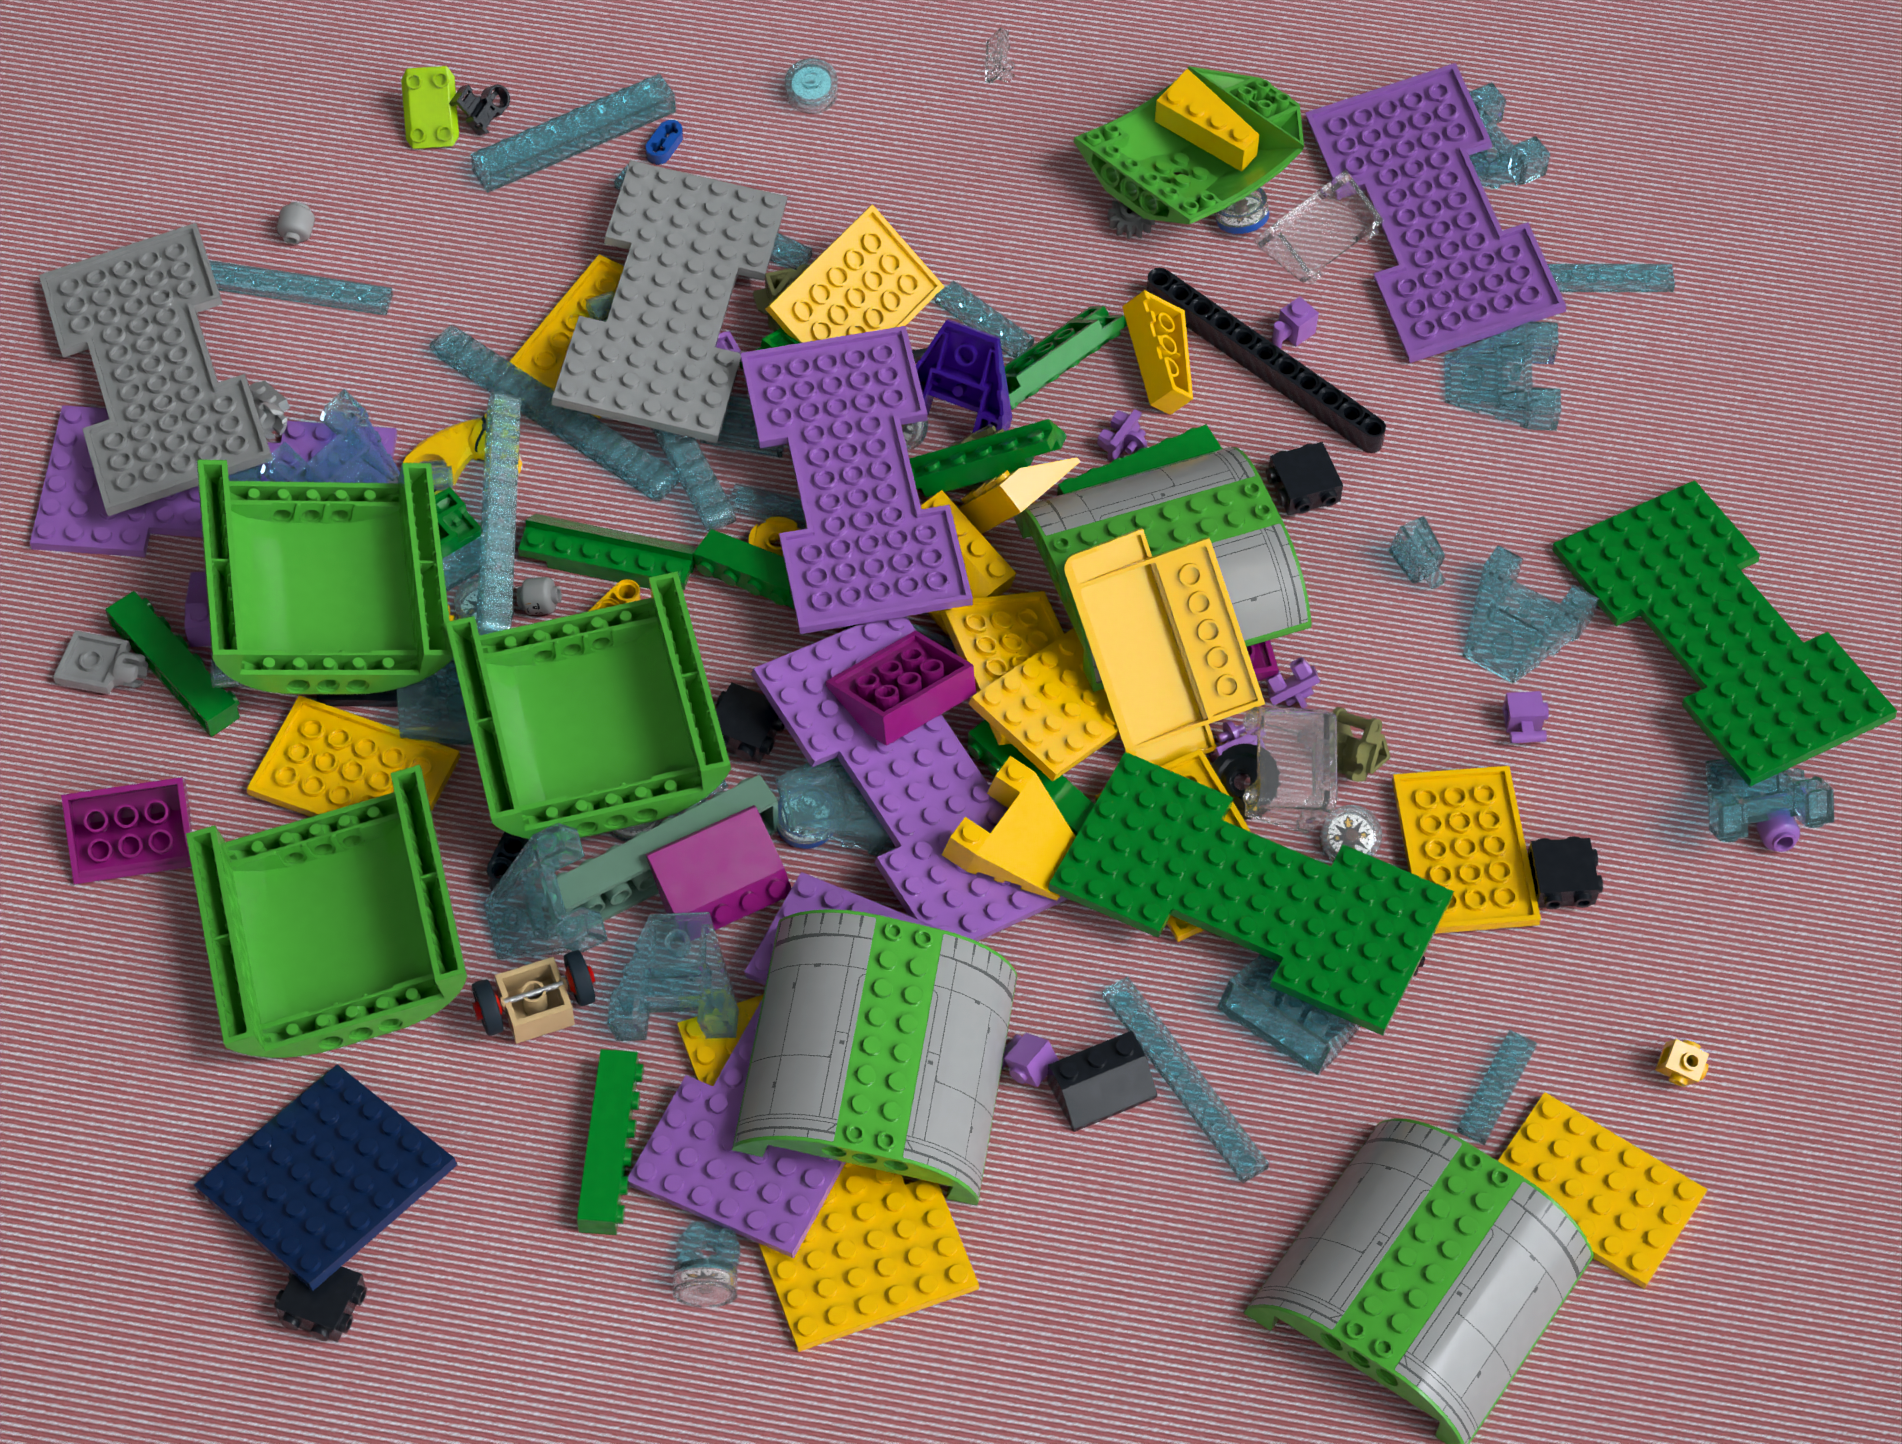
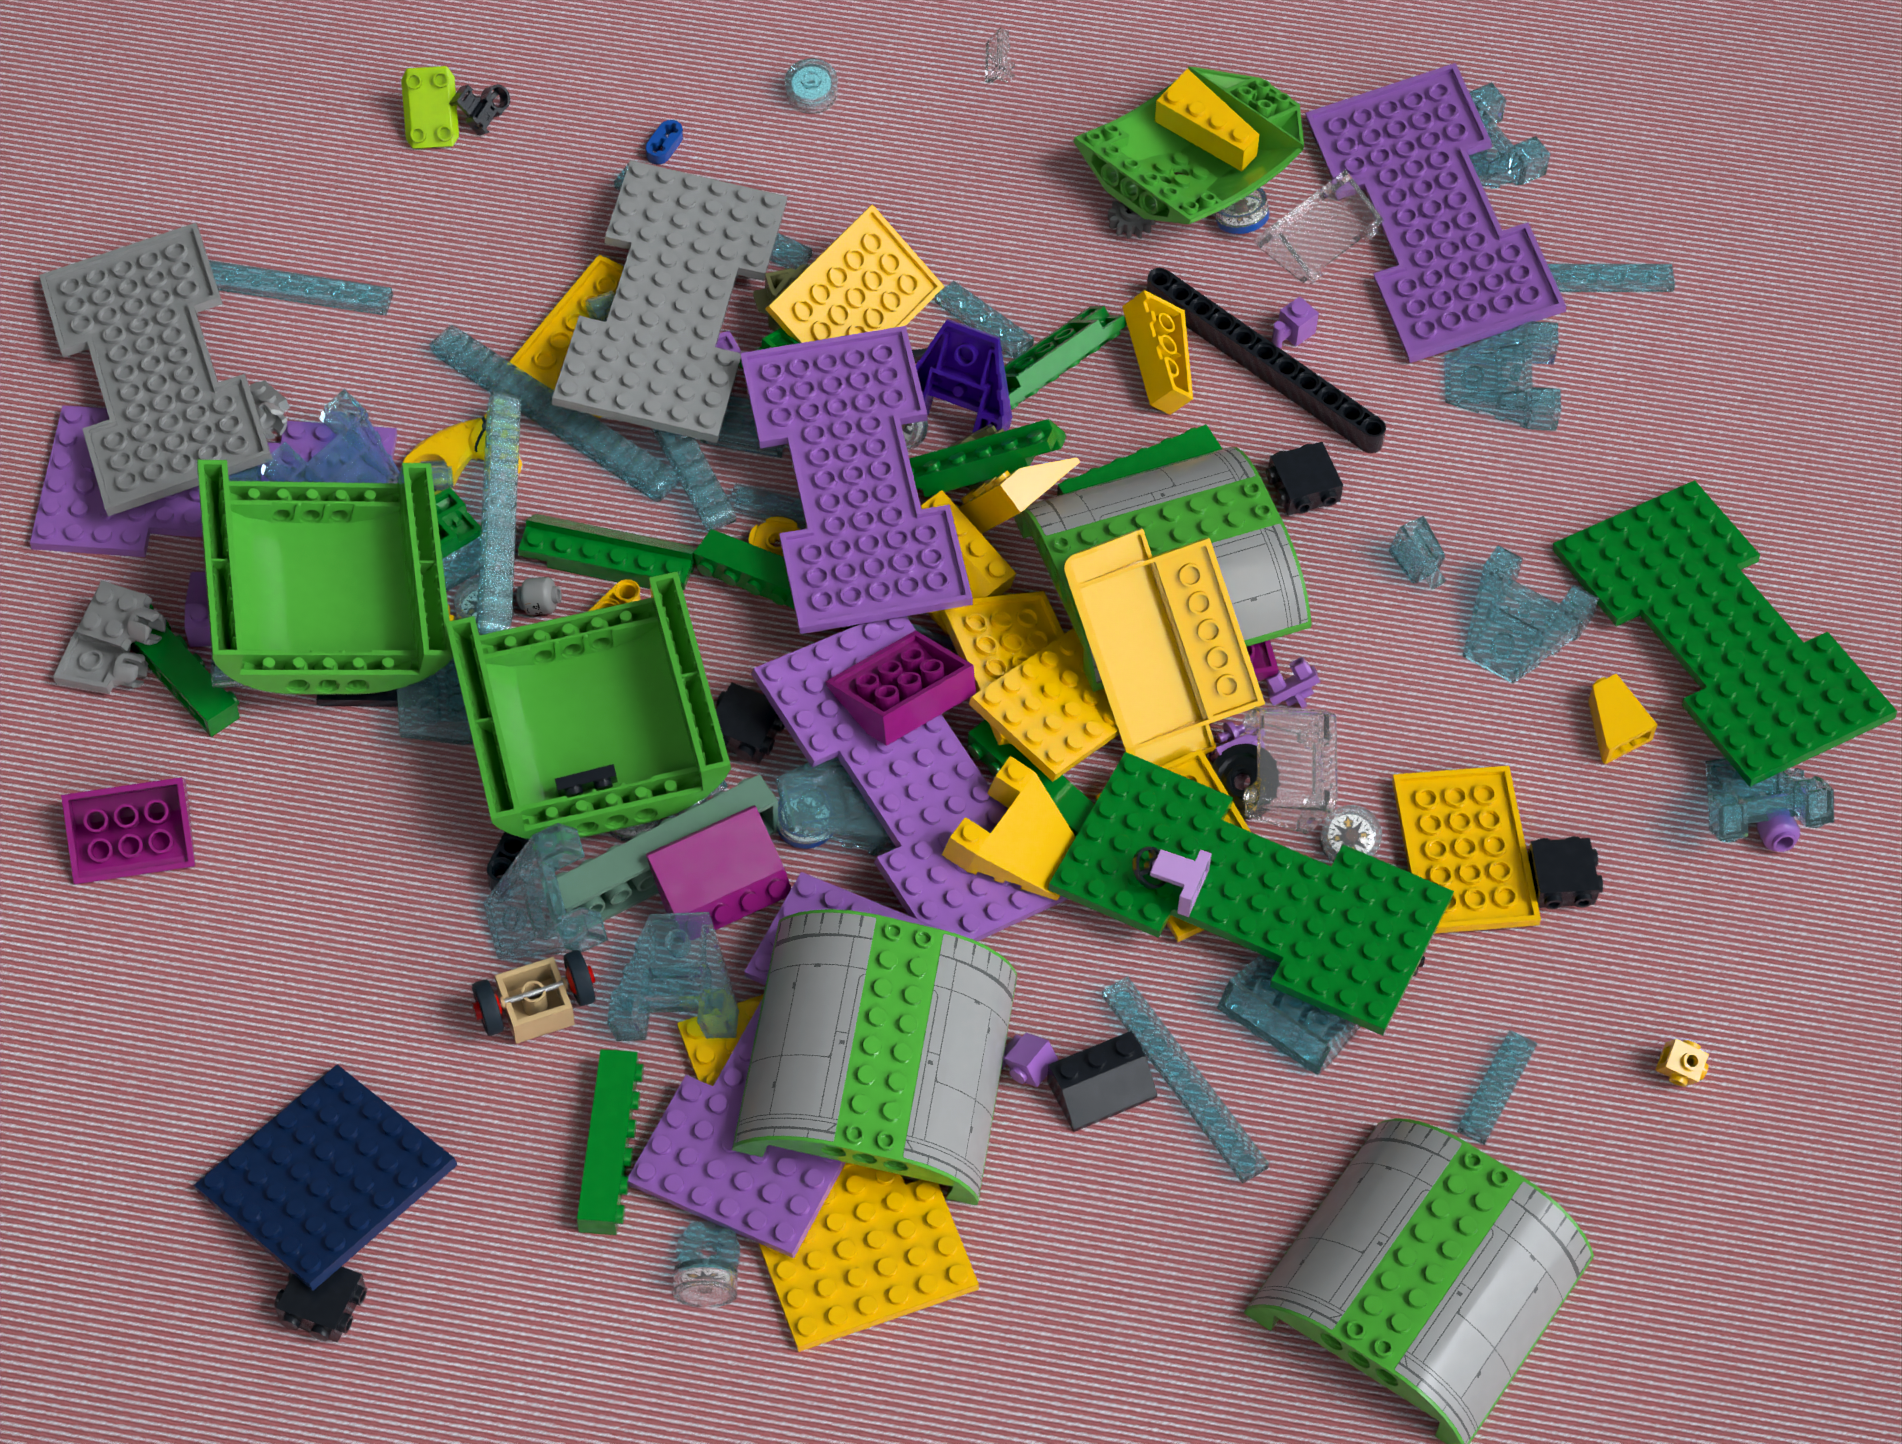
(121, 617): none -> light grey plate
(295, 223): light grey head -> none
(329, 925): bright green slope -> none
(341, 759): yellow plate -> none
(573, 133): clear light blue brick -> none
(597, 778): none -> black plate
(1127, 438): medium lavender hips -> none
(1175, 870): none -> lavender piece
(1355, 755): olive piece -> none
(1525, 716): medium lavender brick -> none
(1610, 1188): yellow plate -> none
(1618, 719): none -> yellow slope

